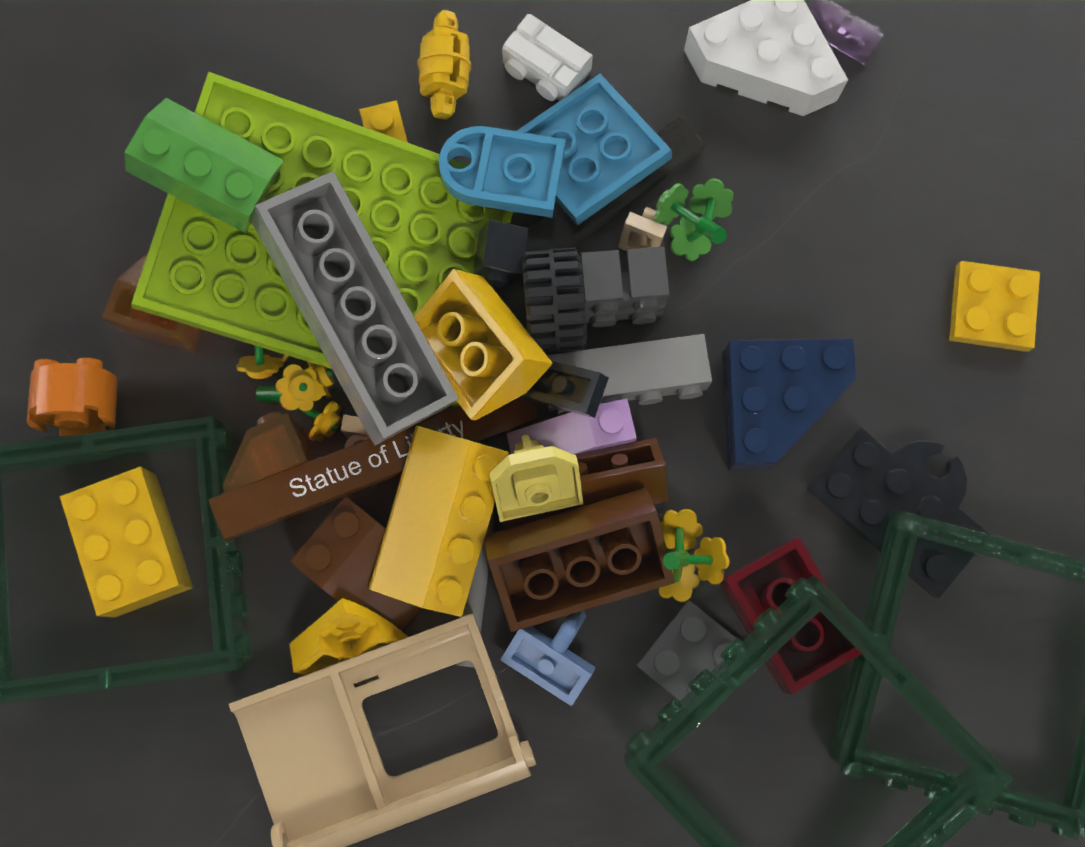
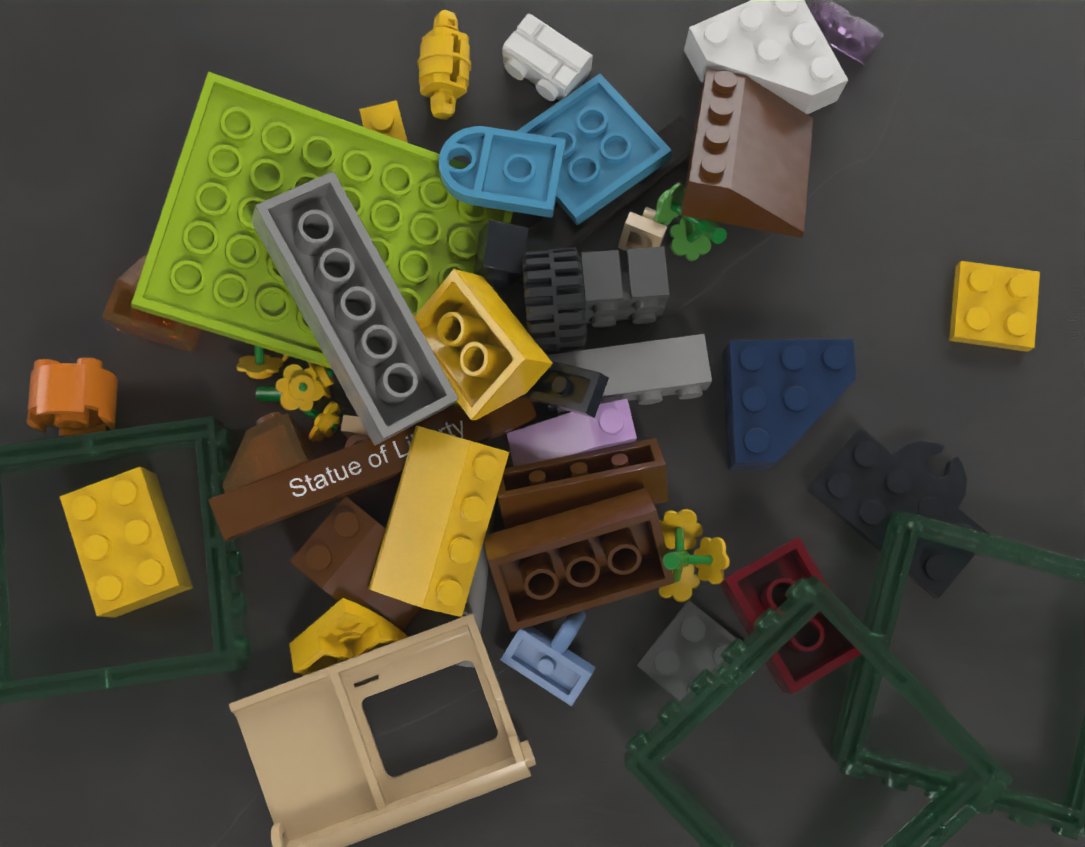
(201, 163): bright green slope -> none
(535, 481): light yellow piece -> none
(748, 157): none -> reddish brown slope

